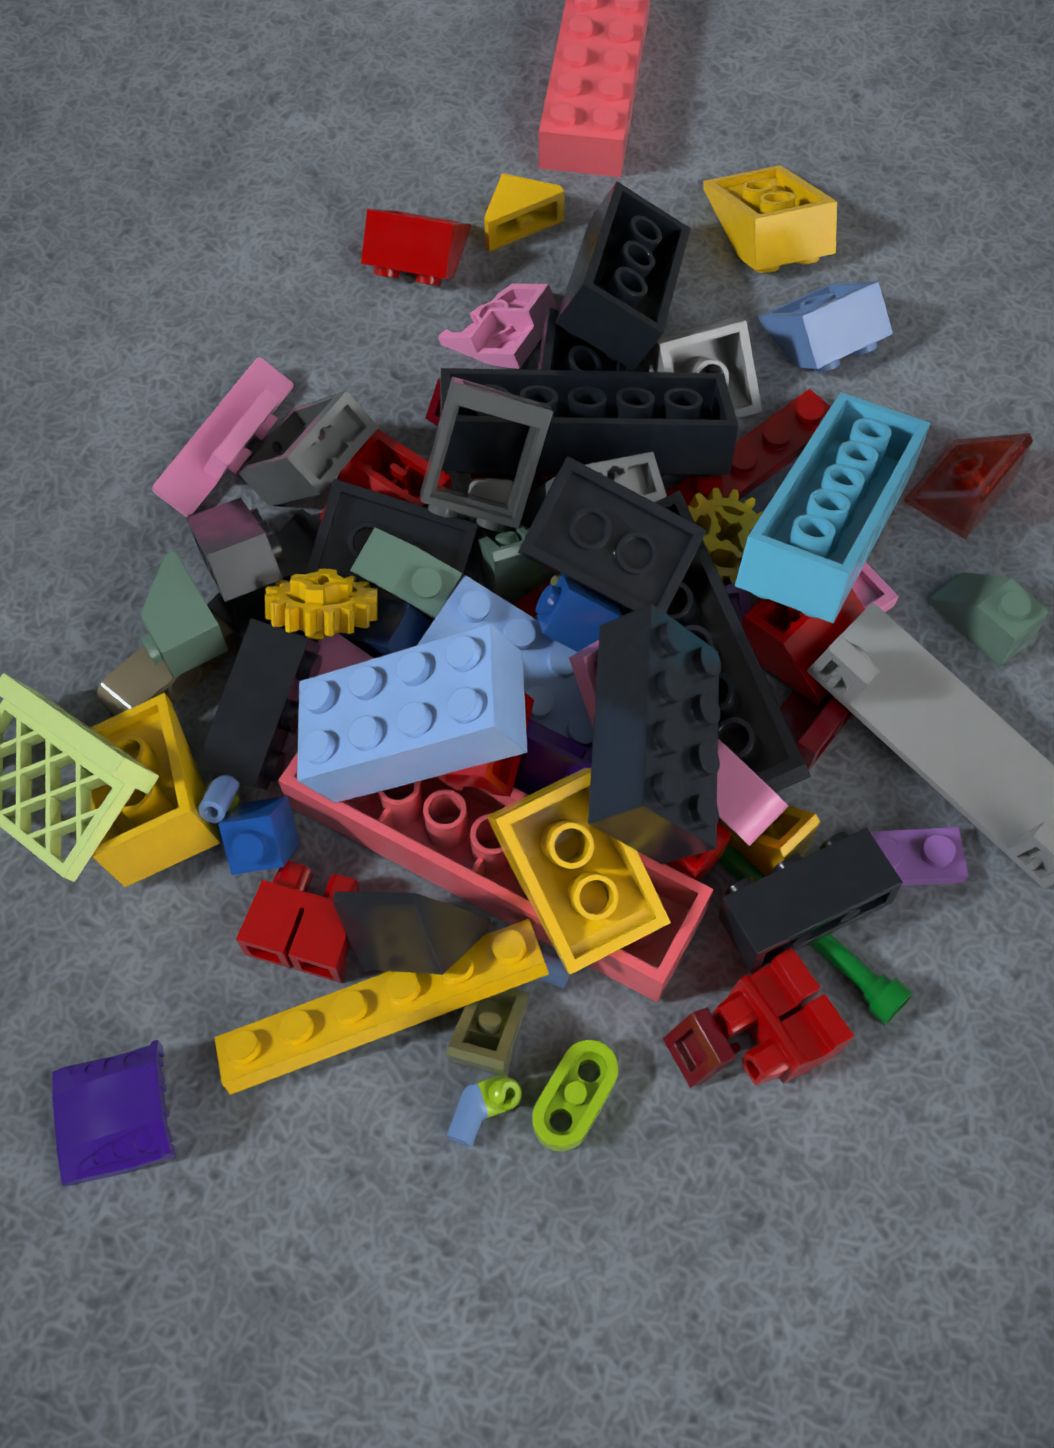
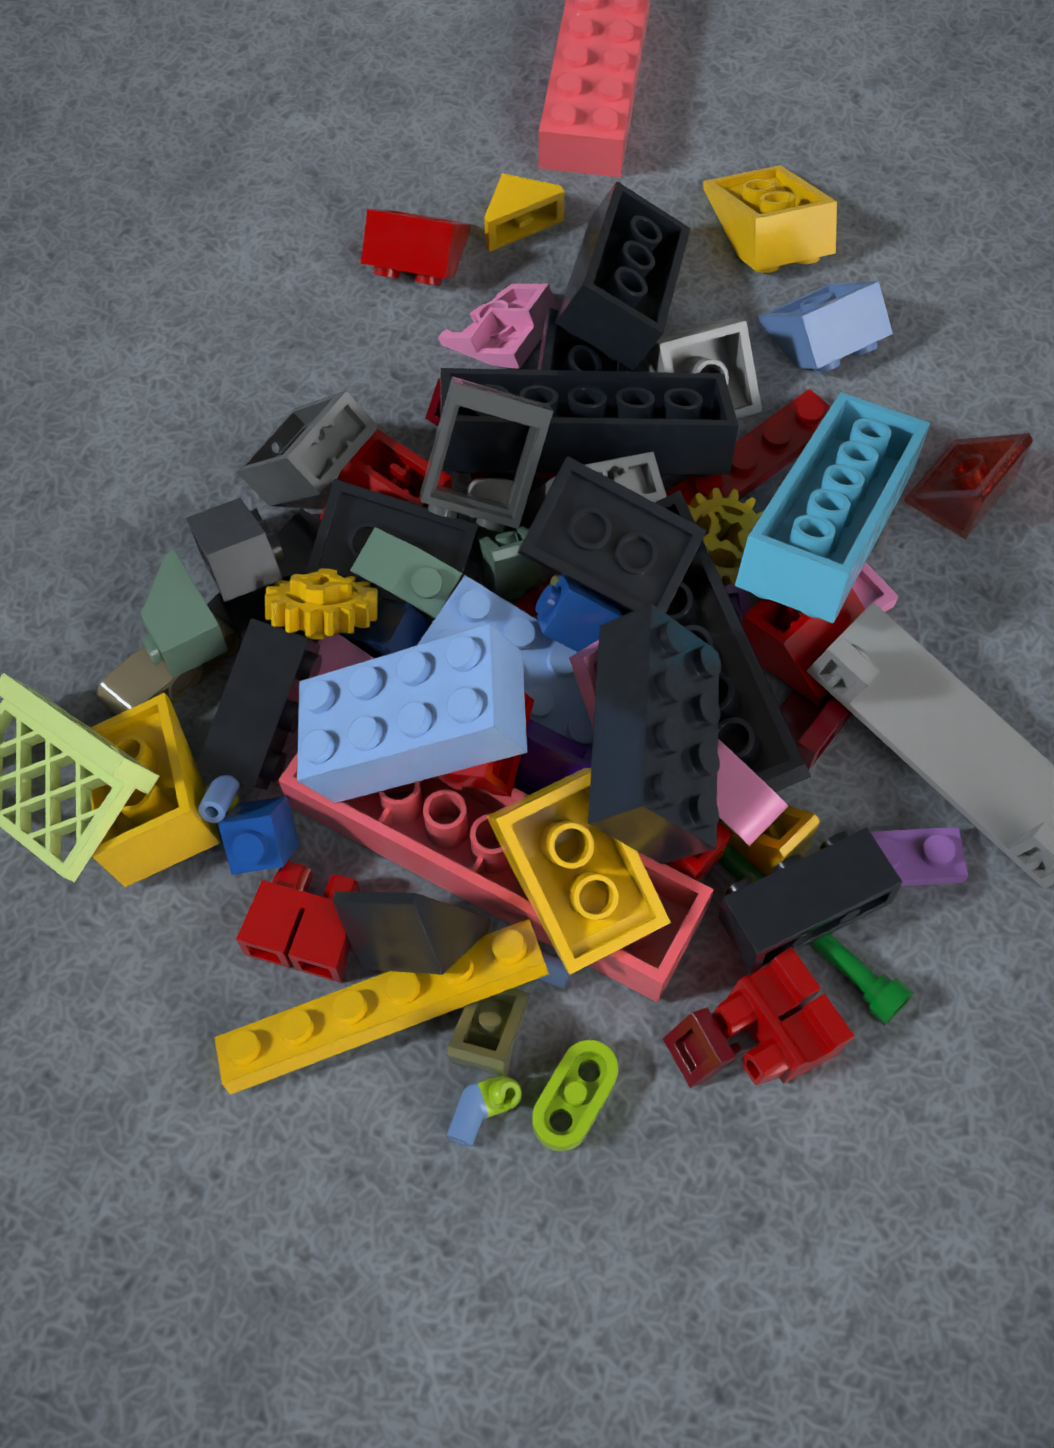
(111, 1115): dark purple slope -> none
(224, 437): bright pink bracket -> none
(991, 613): sand green slope -> none

